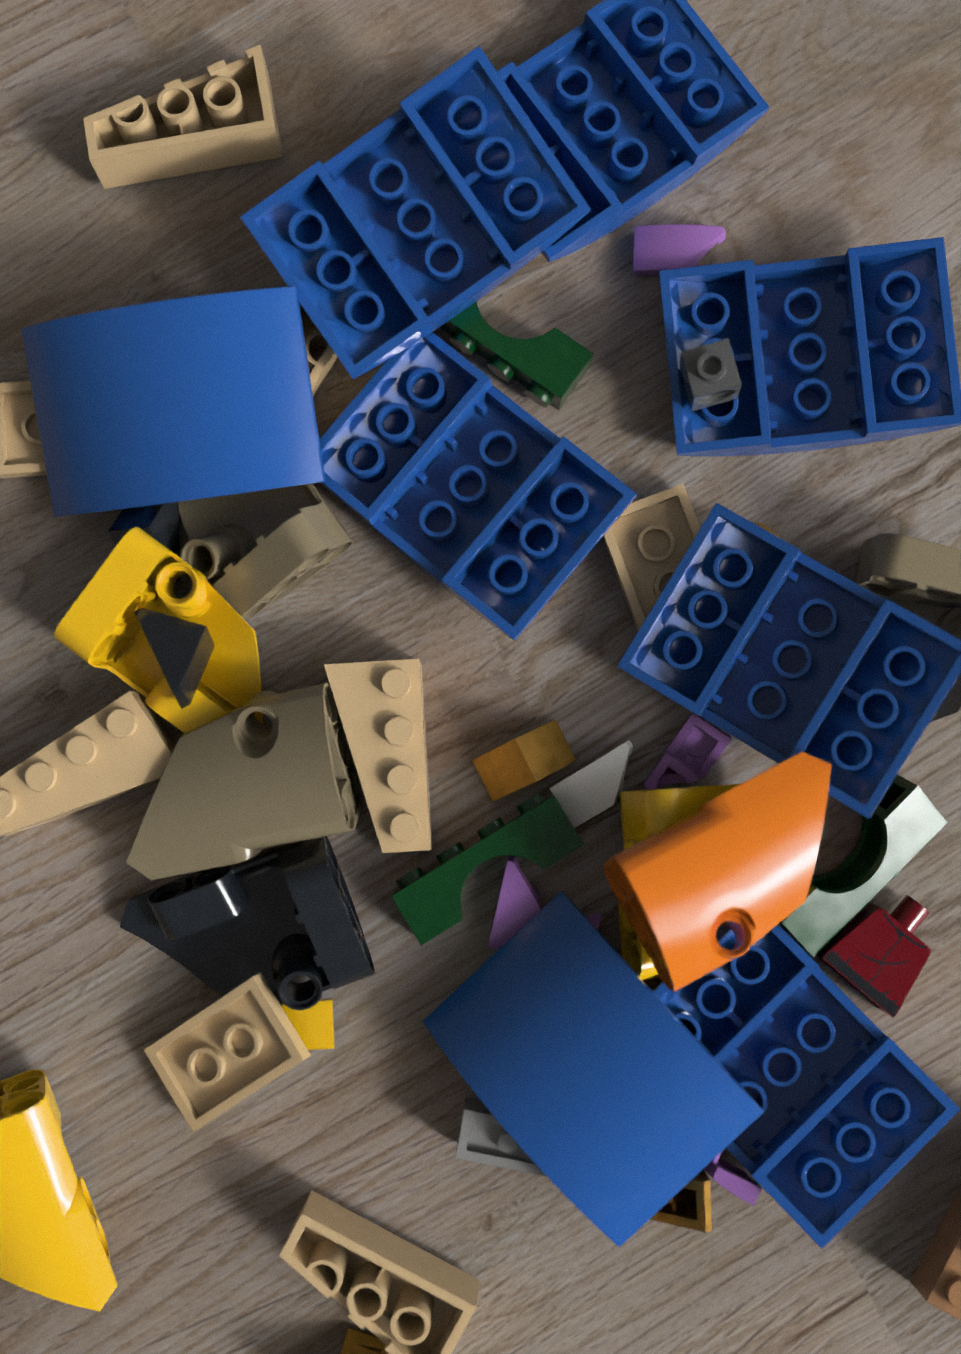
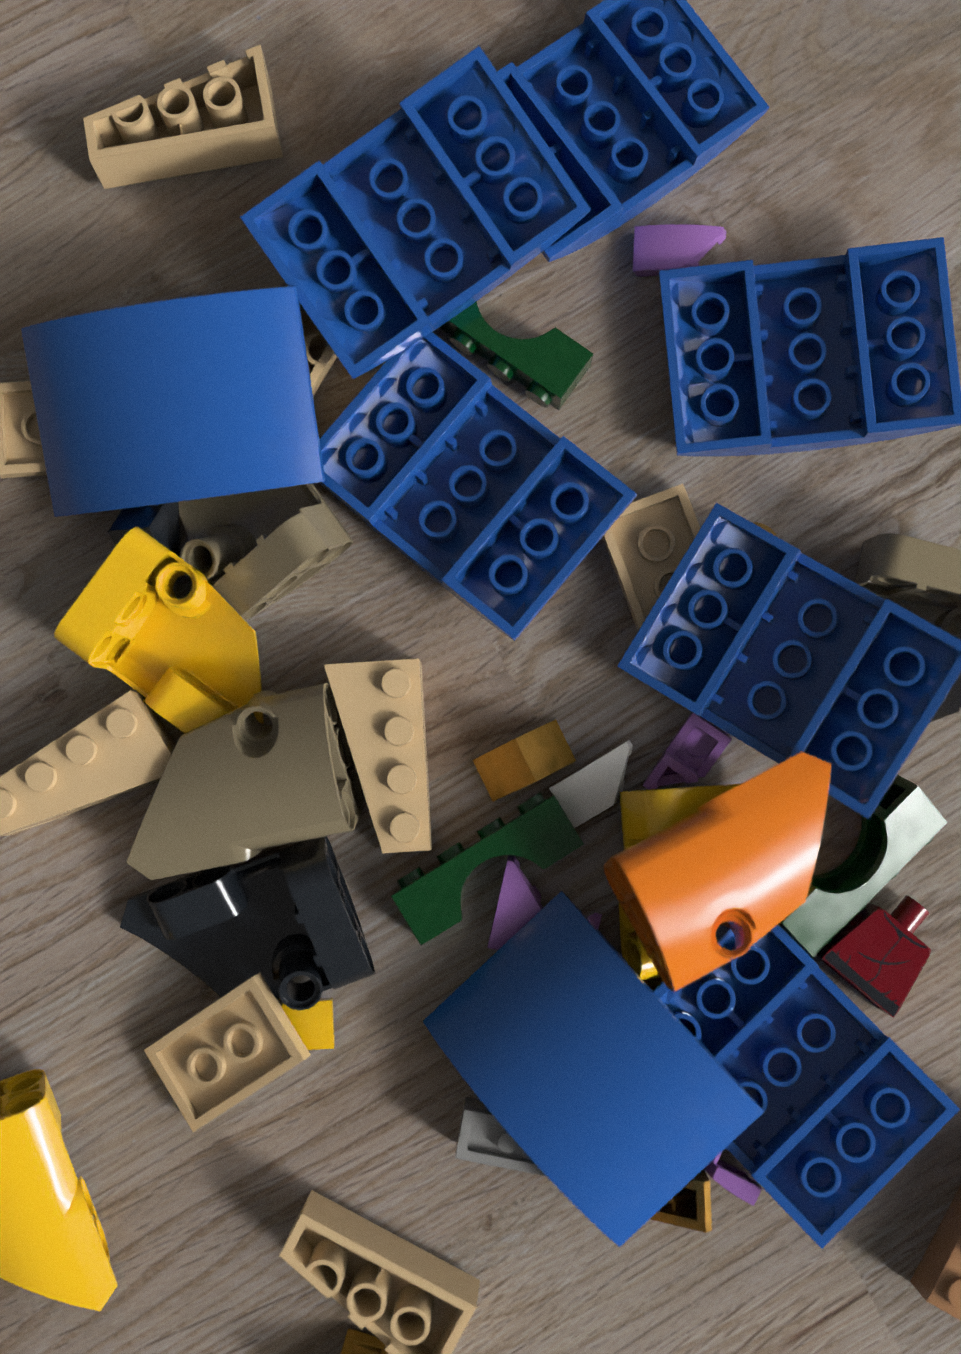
(180, 650): black slope -> none
(710, 374): dark grey brick -> none

